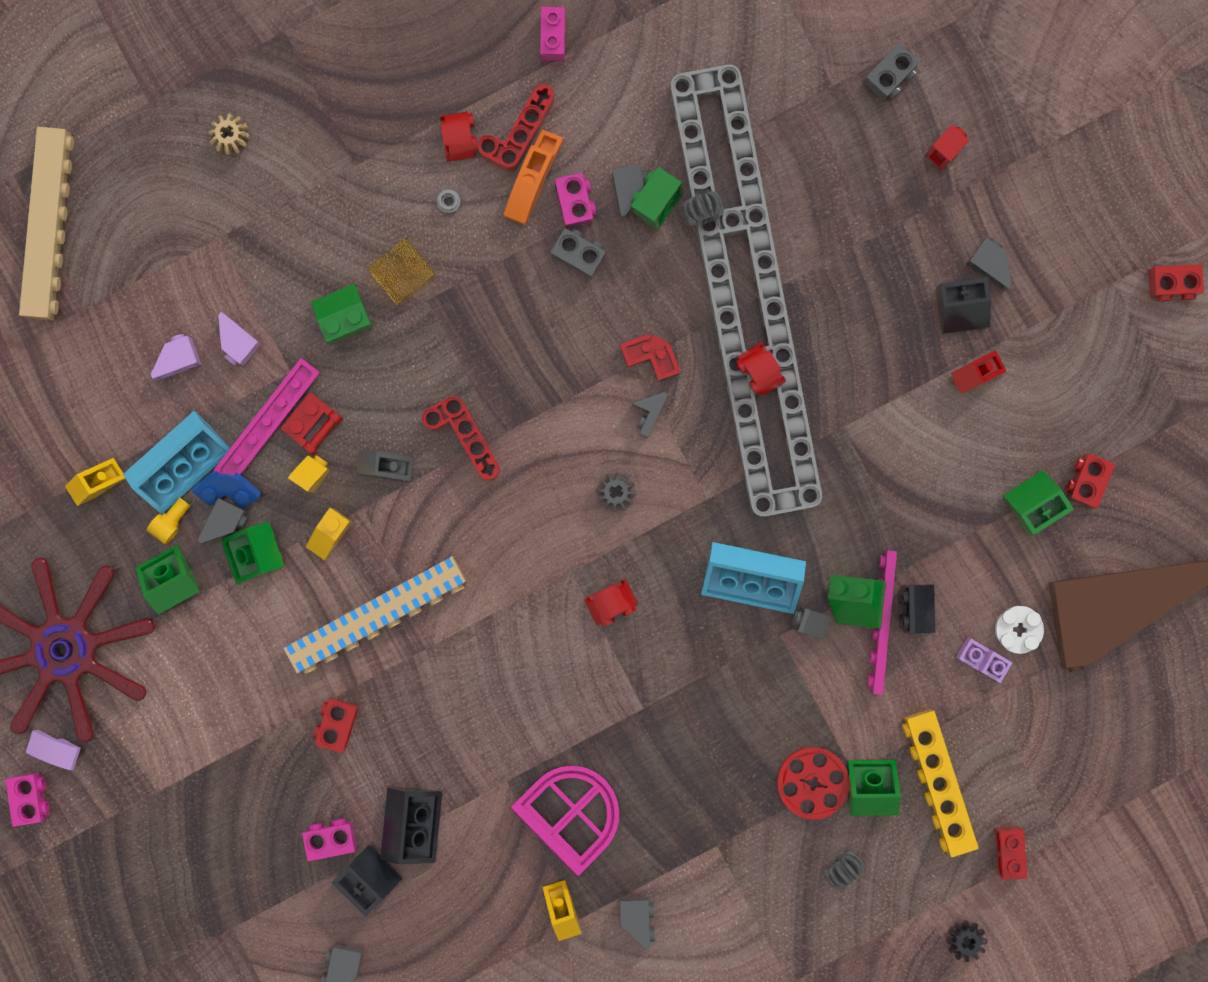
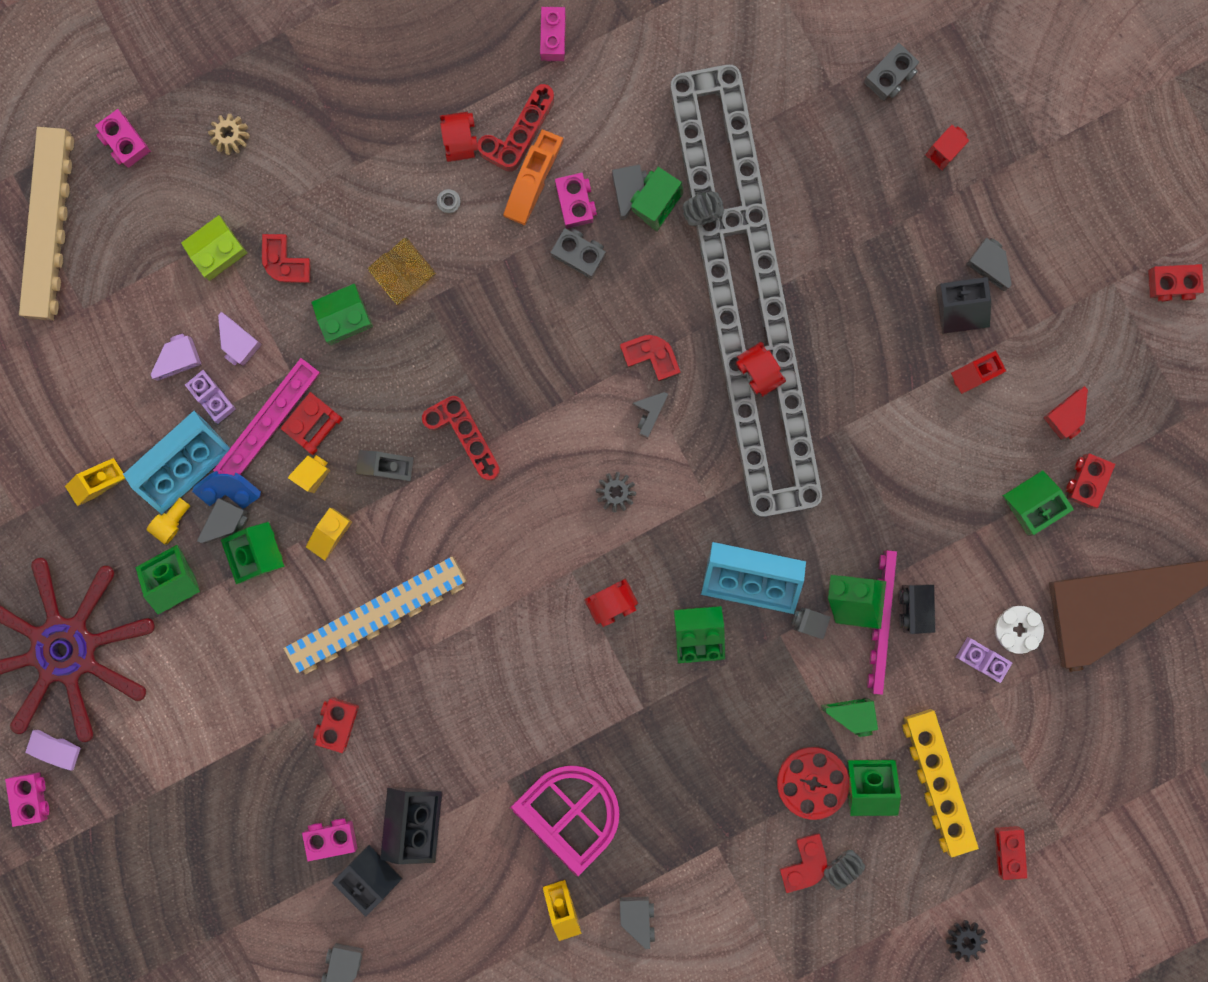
(125, 136): none -> dark pink brick
(210, 396): none -> lavender slope
(213, 248): none -> lime slope
(278, 265): none -> red plate
(699, 634): none -> green slope
(811, 868): none -> red plate
(855, 715): none -> green slope
(1069, 415): none -> red slope

